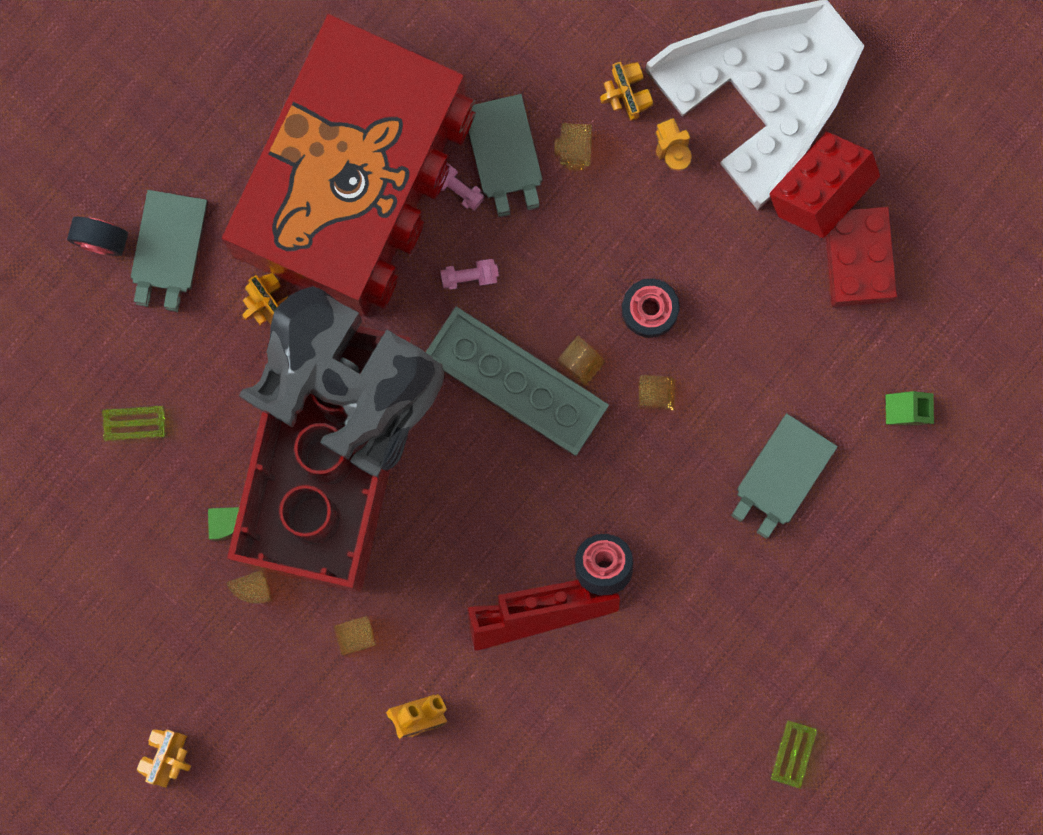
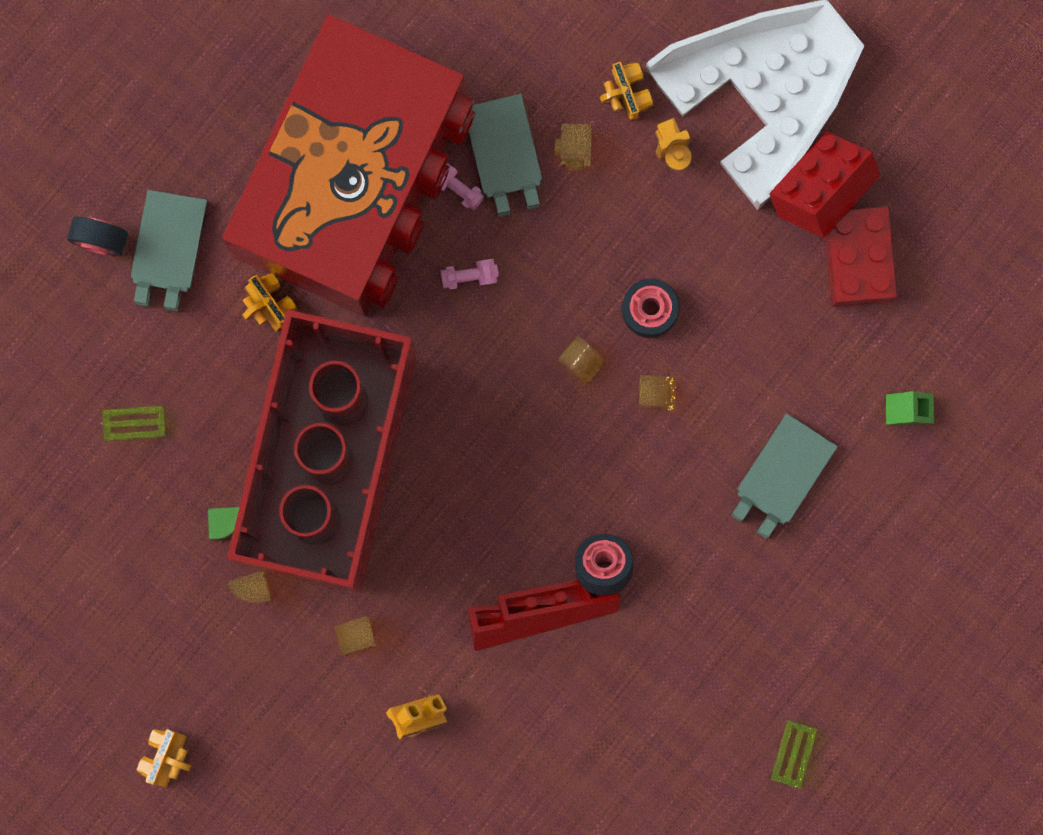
(380, 402): dark grey animal -> none
(516, 381): sand green plate -> none

